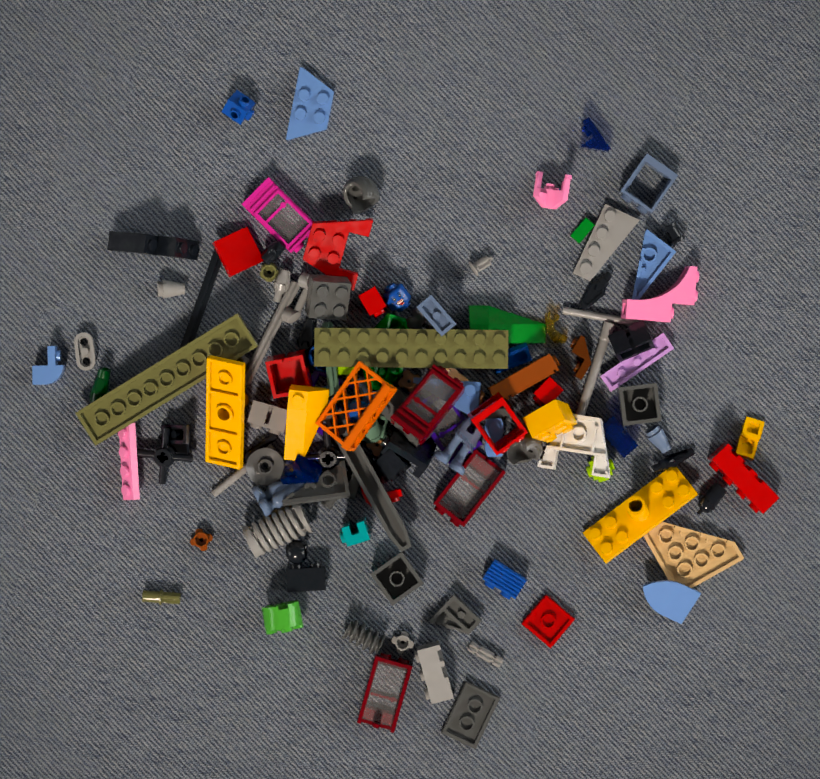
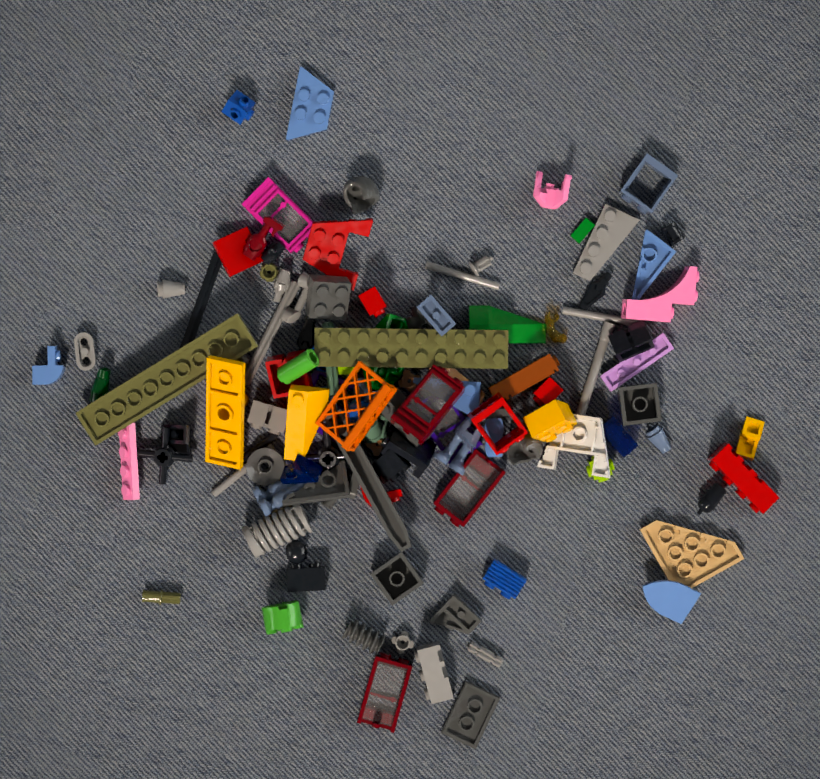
(153, 245): black arch -> none
(196, 540): dark orange plate -> none
(257, 241): none -> dark red piece
(297, 366): none -> bright green brick
(356, 536): teal brick -> none
(396, 297): blue head -> none
(462, 275): none -> light grey bar
(517, 356): blue tile -> none
(548, 621): red tile -> none
(580, 349): reddish brown slope -> none
(597, 142): clear blue slope -> none
(625, 526): yellow plate -> none
(673, 460): black piece -> none

